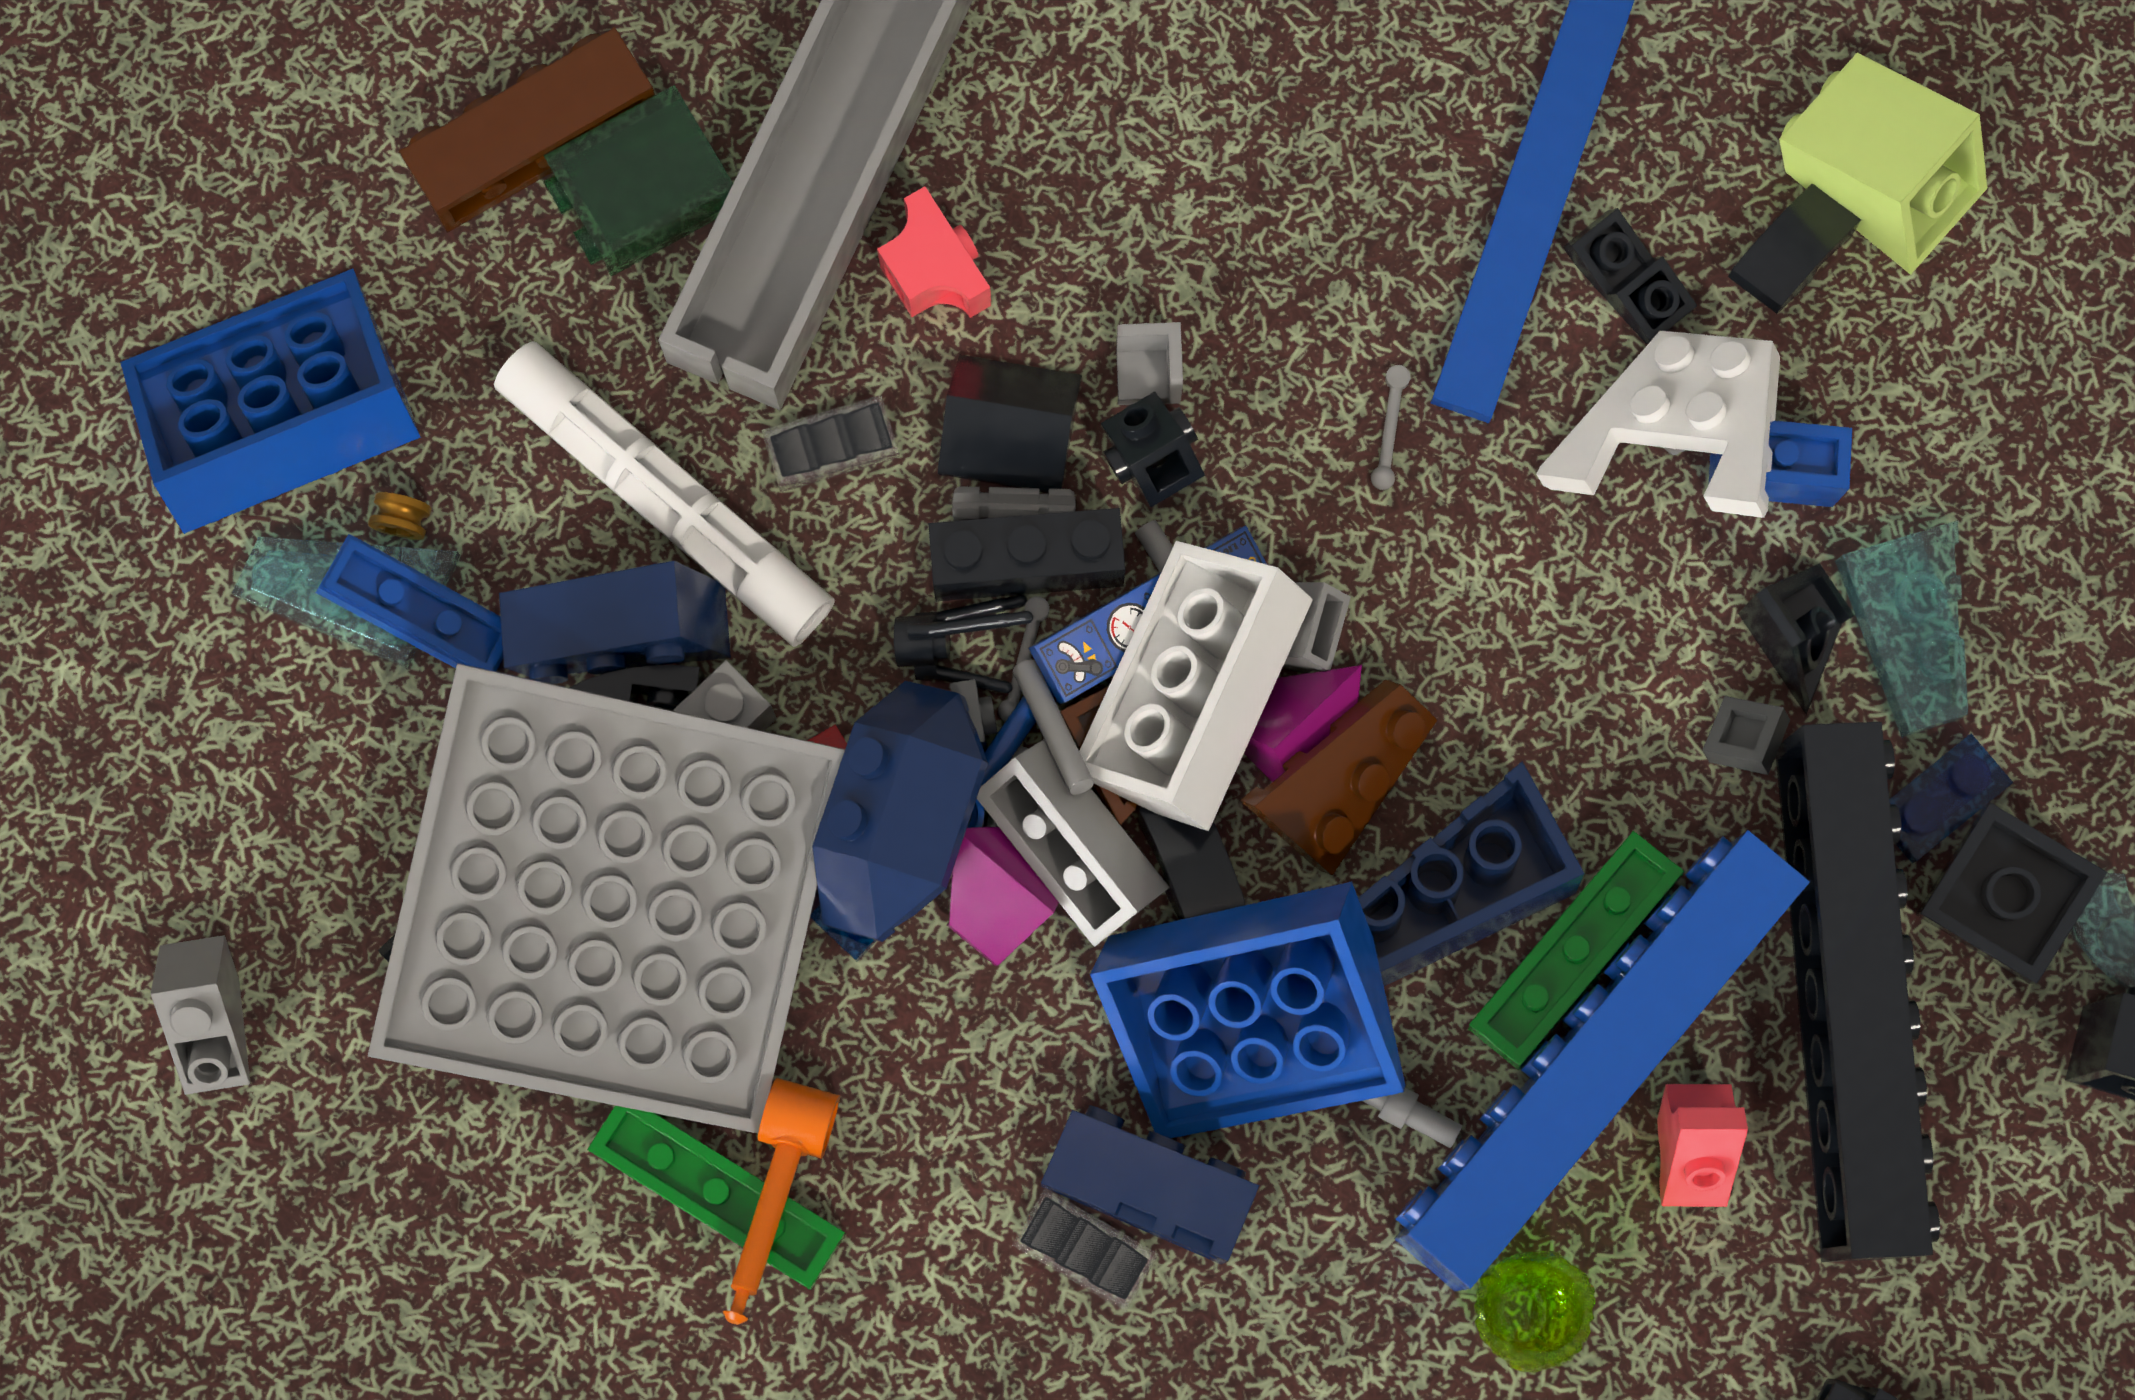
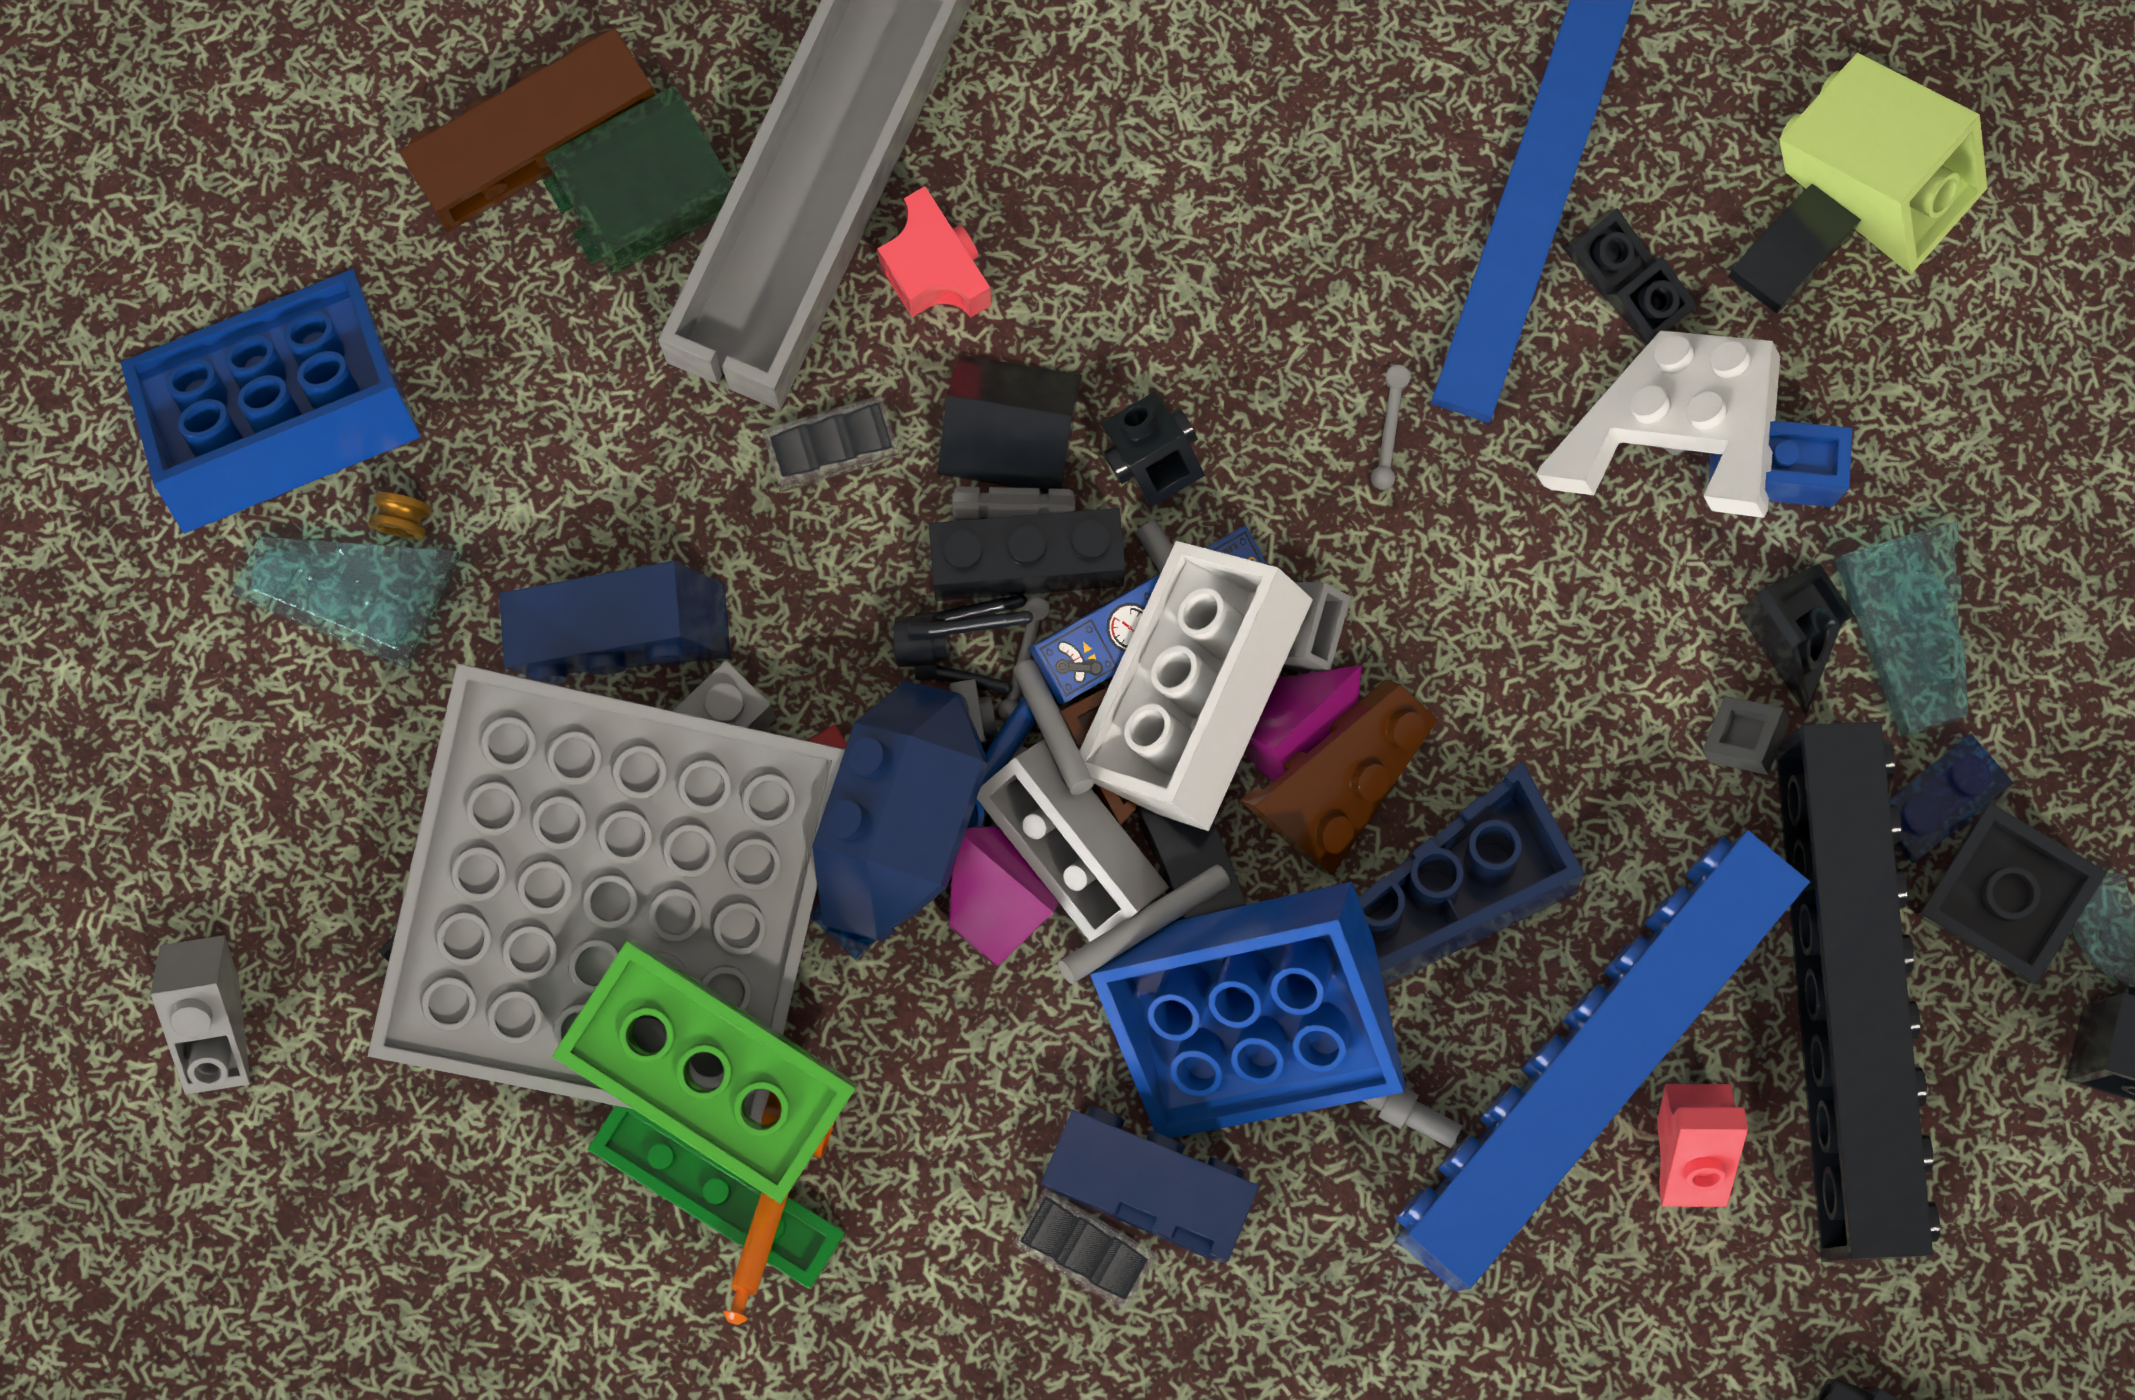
(413, 606): blue tile -> none
(660, 1082): none -> bright green brick
(662, 683): black slope -> none
(663, 493): white piece -> none
(1144, 924): none -> light grey bar
(1149, 362): light grey panel -> none
(1534, 1310): clear neon green hair -> none
(1575, 950): green plate -> none

